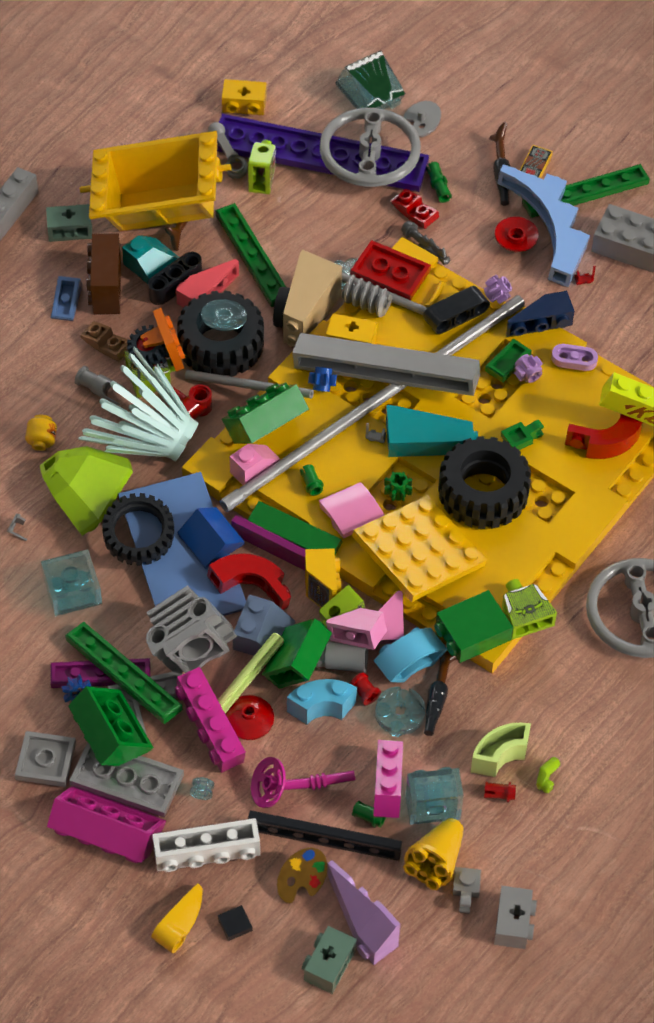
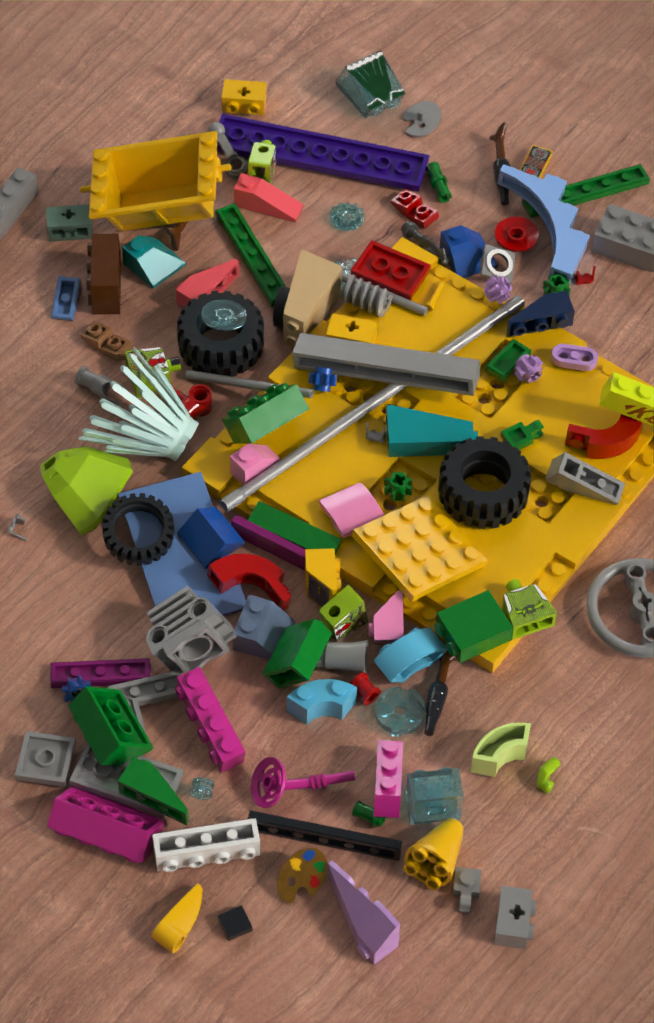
(41, 432): yellow head -> none
(71, 582): clear light blue brick -> none
(124, 672): green tile -> none
(147, 786): none -> green slope
(157, 342): plate -> none
(164, 283): black beam -> none
(250, 671): yellowish green axle -> none
(251, 726): red dish -> none
(262, 197): none -> coral slope
(313, 484): green pin -> none
(328, 973): sand green brick -> none
(344, 222): none -> clear light blue gear
(358, 628): bright pink slope -> none
(367, 167): light grey piece -> none
(456, 310): black beam -> none
(464, 249): none -> blue slope
(485, 262): none -> piece
(500, 791): red pin -> none
(556, 284): none -> green gear
(583, 479): none -> light grey slope

